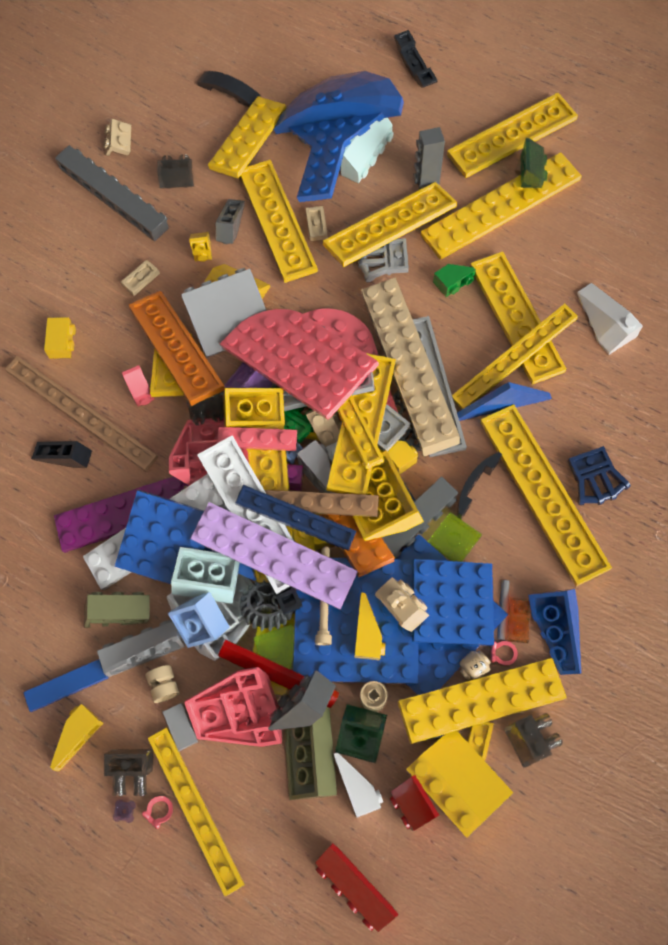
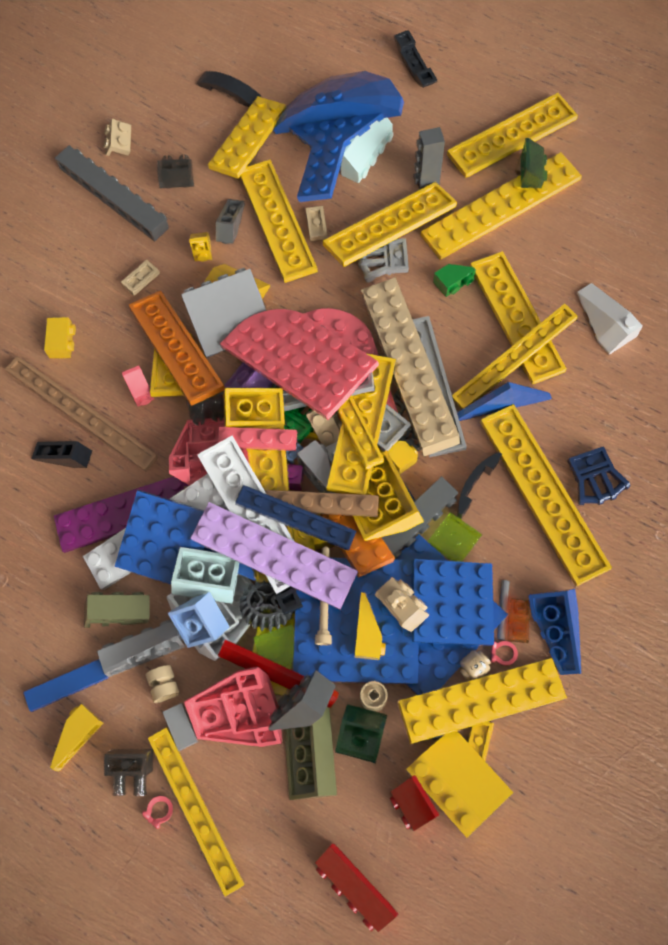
(118, 812): plate -> none
(360, 791): white slope -> none
(529, 741): clear smoke brick -> none

